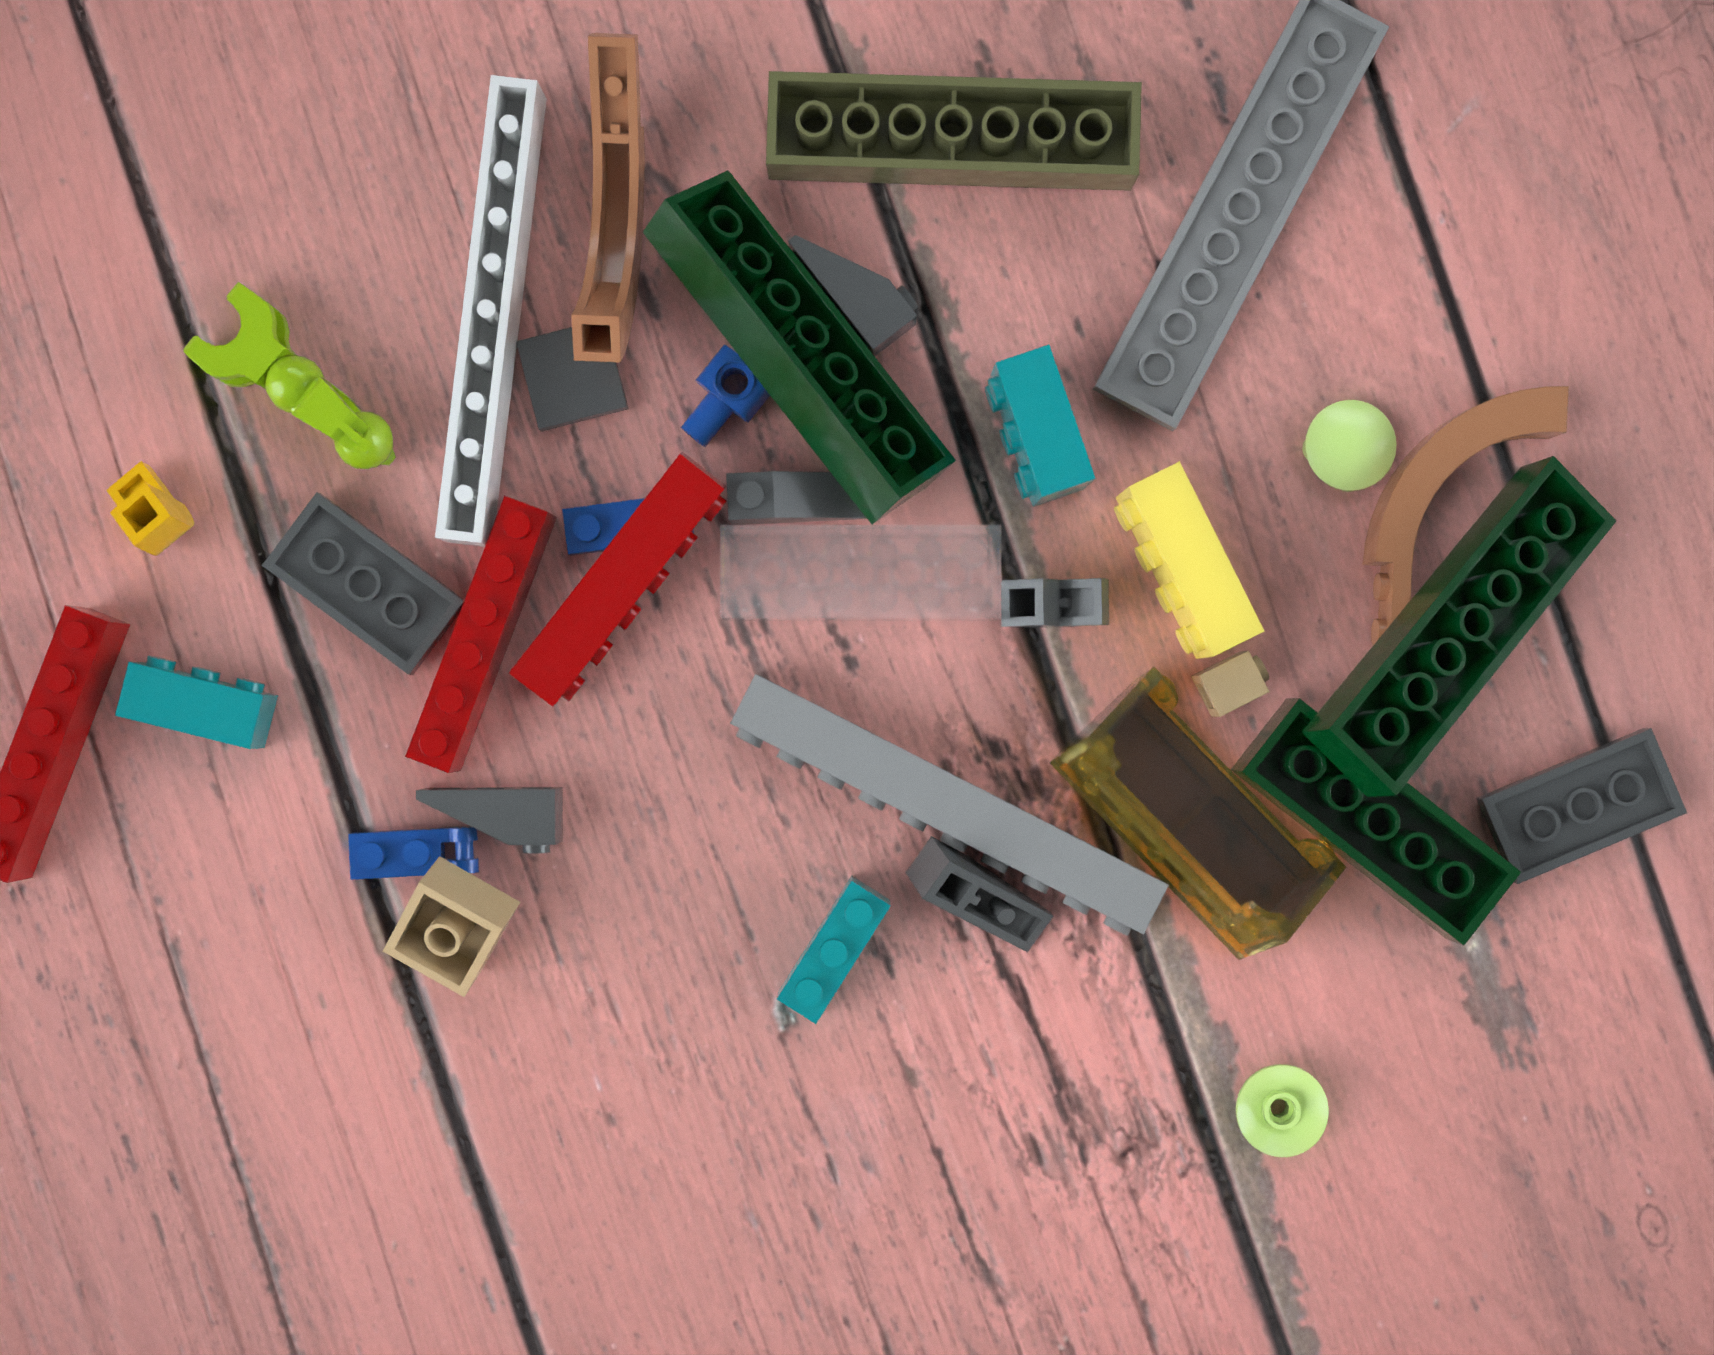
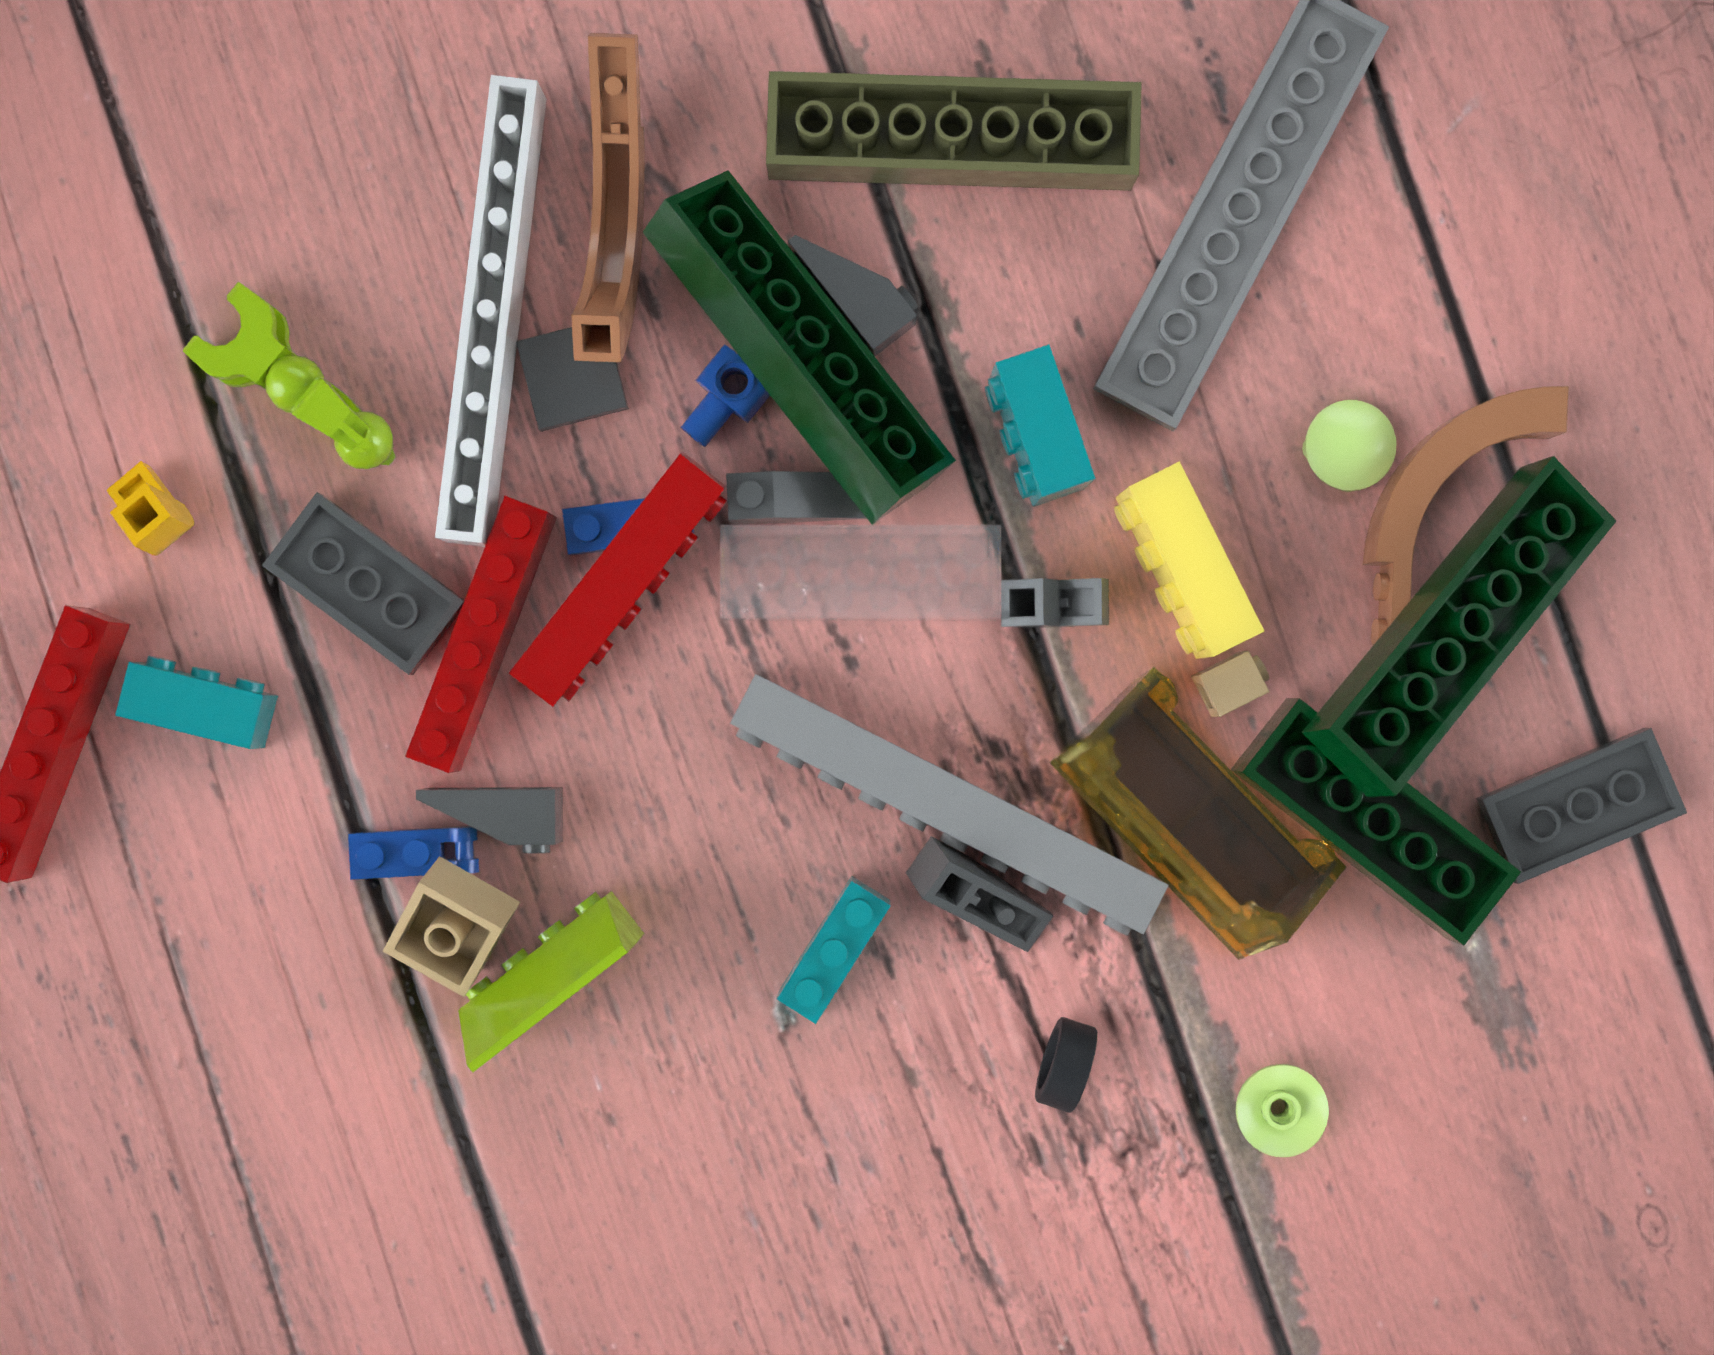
(546, 977): none -> lime slope
(1066, 1065): none -> black tyre

